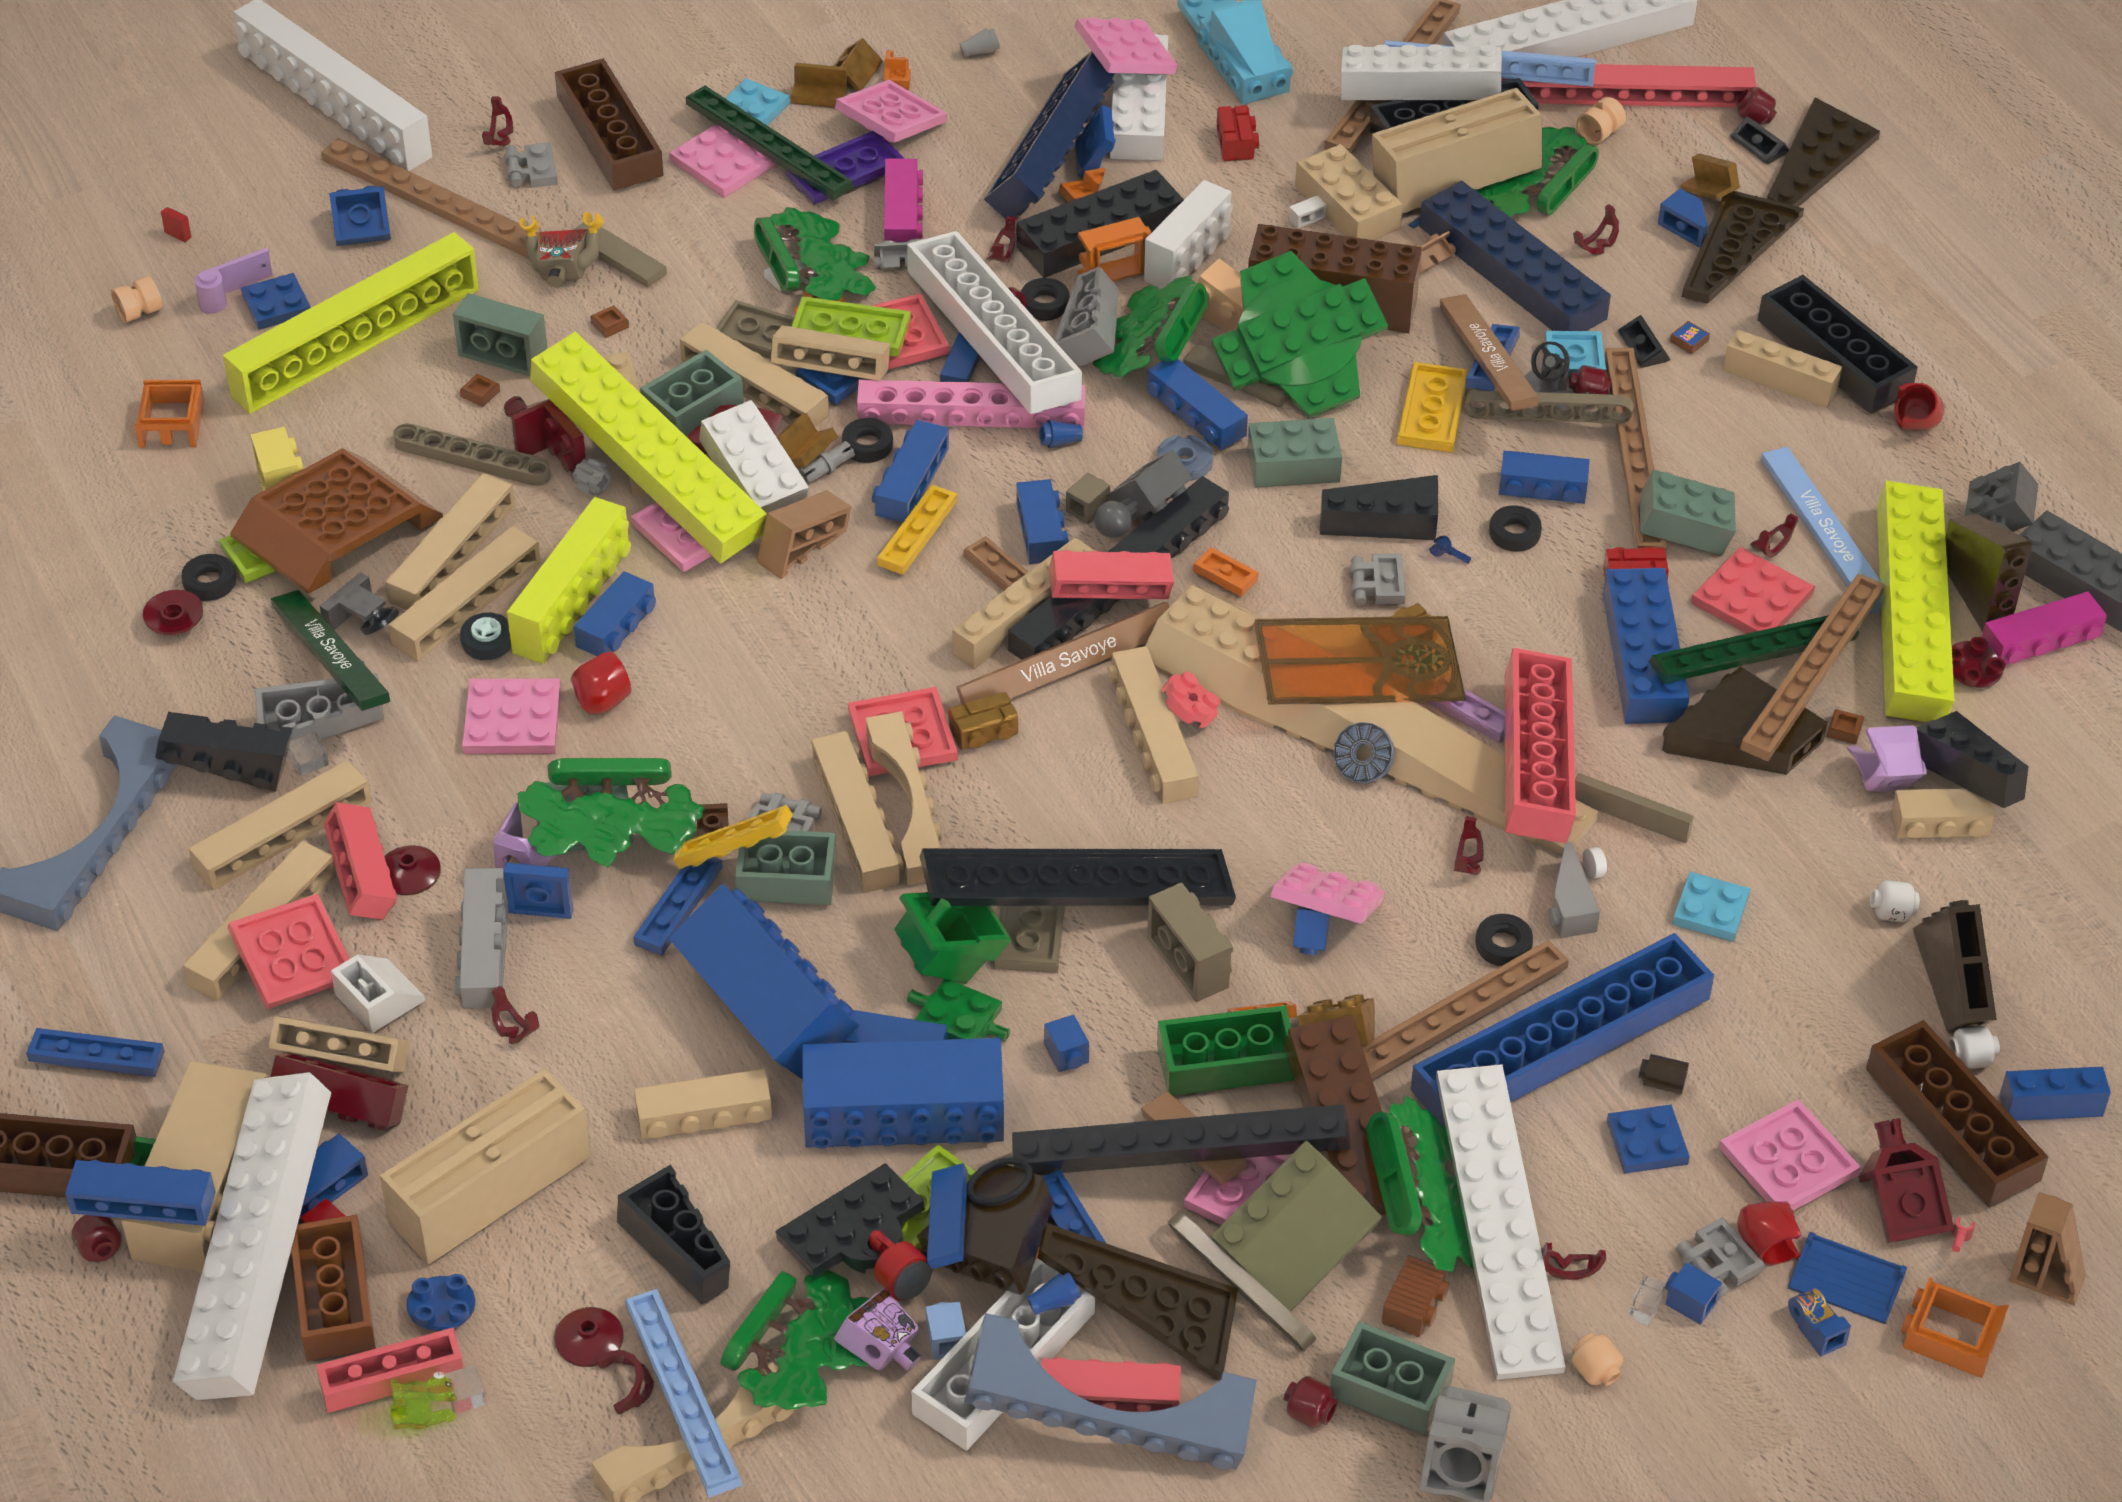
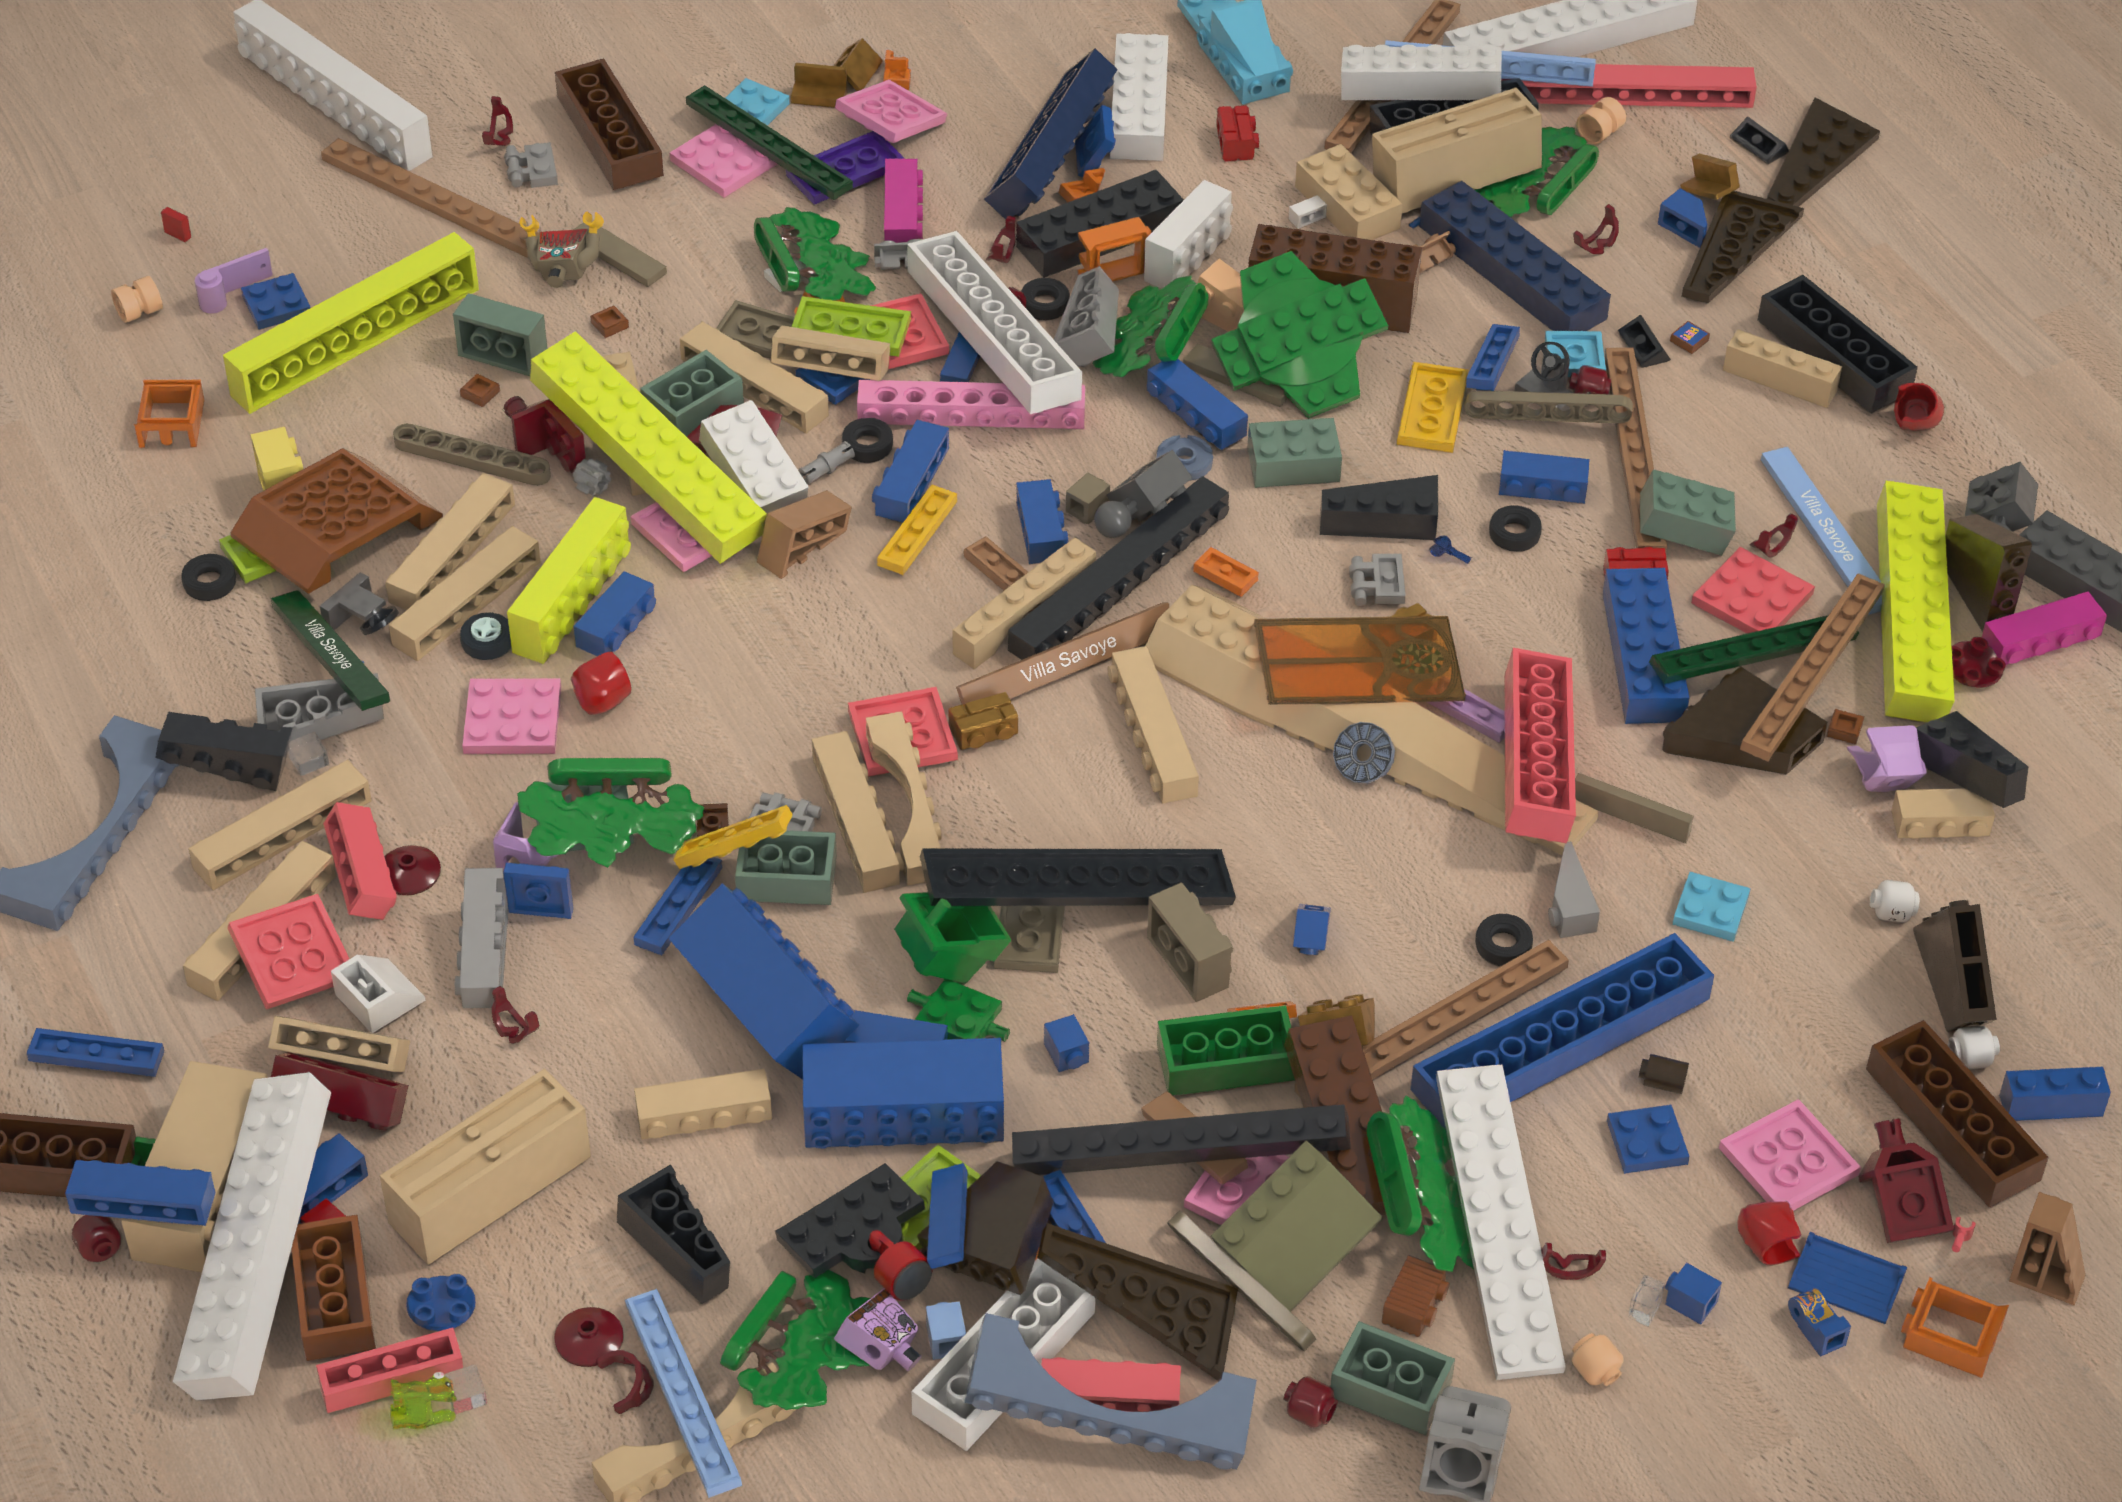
(172, 612): dark red dish -> none
(359, 215): blue plate -> none
(804, 442): pearl gold panel -> none
(981, 43): light grey cone -> none
(1001, 1199): black piece -> none
(1056, 1293): blue cone -> none
(1059, 433): blue cone -> none
(1111, 575): coral brick -> none
(1126, 46): bright pink plate -> none
(1190, 699): coral plate -> none
(1328, 893): bright pink plate -> none
(1469, 832): dark red helmet -> none
(1489, 352): medium nougat tile -> none
(1594, 863): white tile -> none
(1727, 1250): light grey plate -> none
(1757, 105): dark red head -> none

